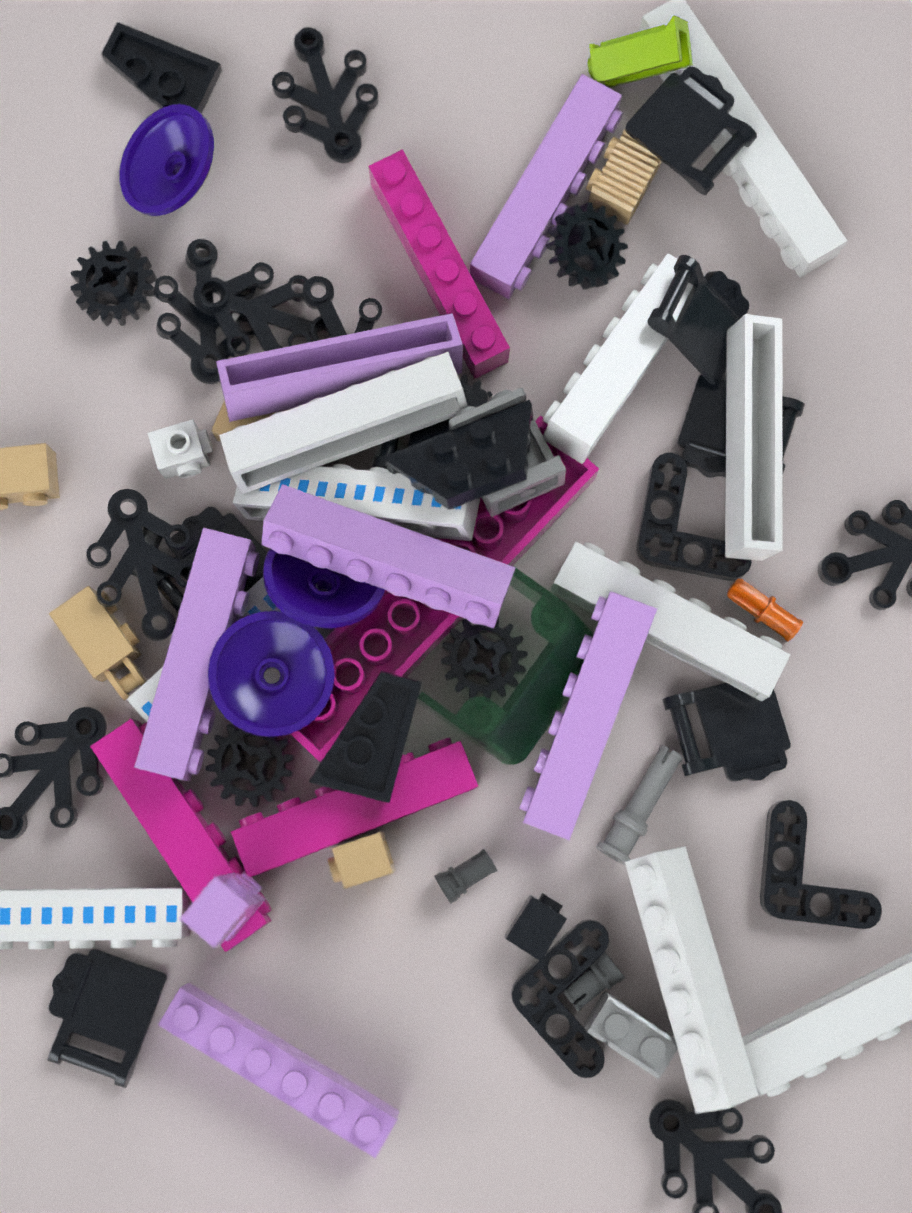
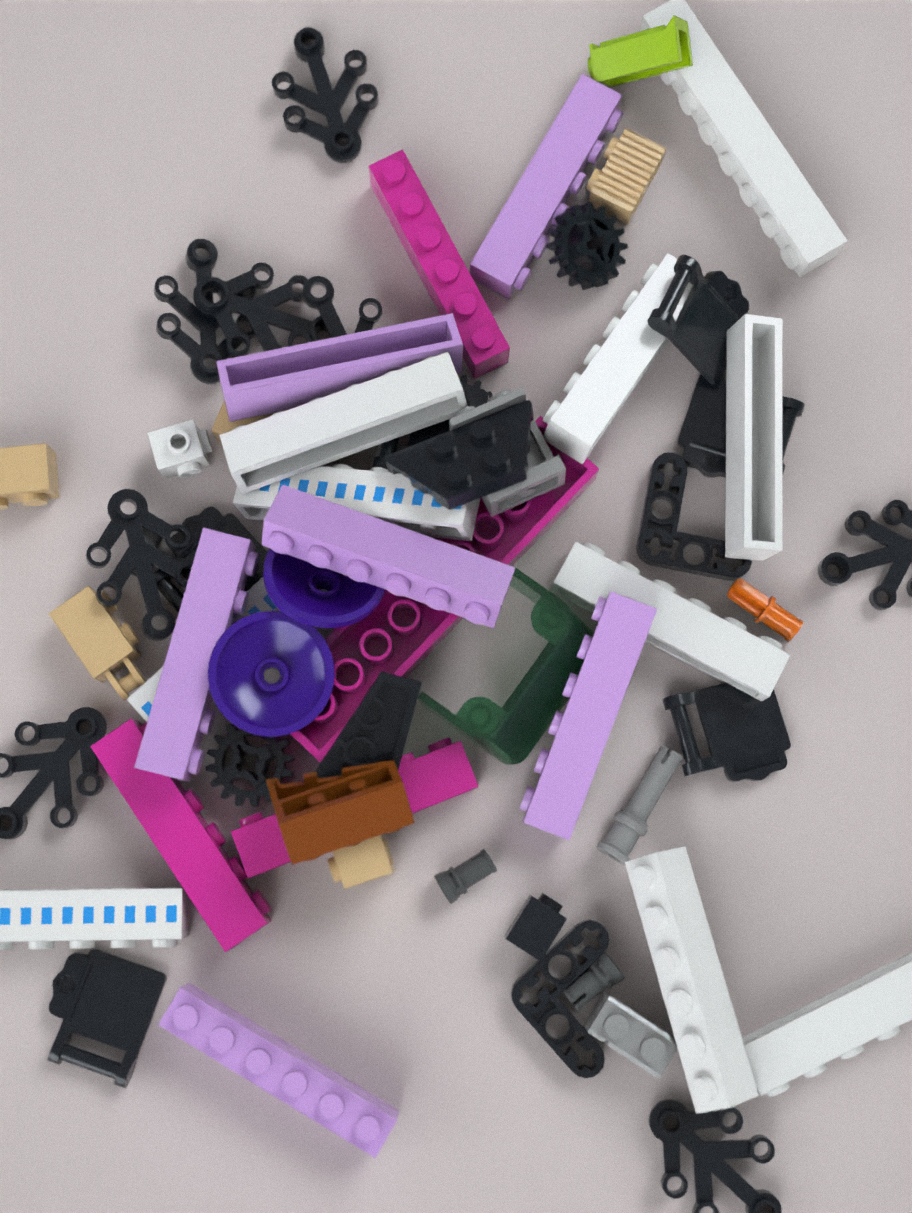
(98, 293): black gear -> none
(161, 69): black wing -> none
(166, 160): dark purple dish -> none
(223, 907): lavender arch -> none
(340, 809): none -> dark orange wedge
(467, 667): black gear -> none
(685, 120): black piece -> none
(791, 879): black beam -> none

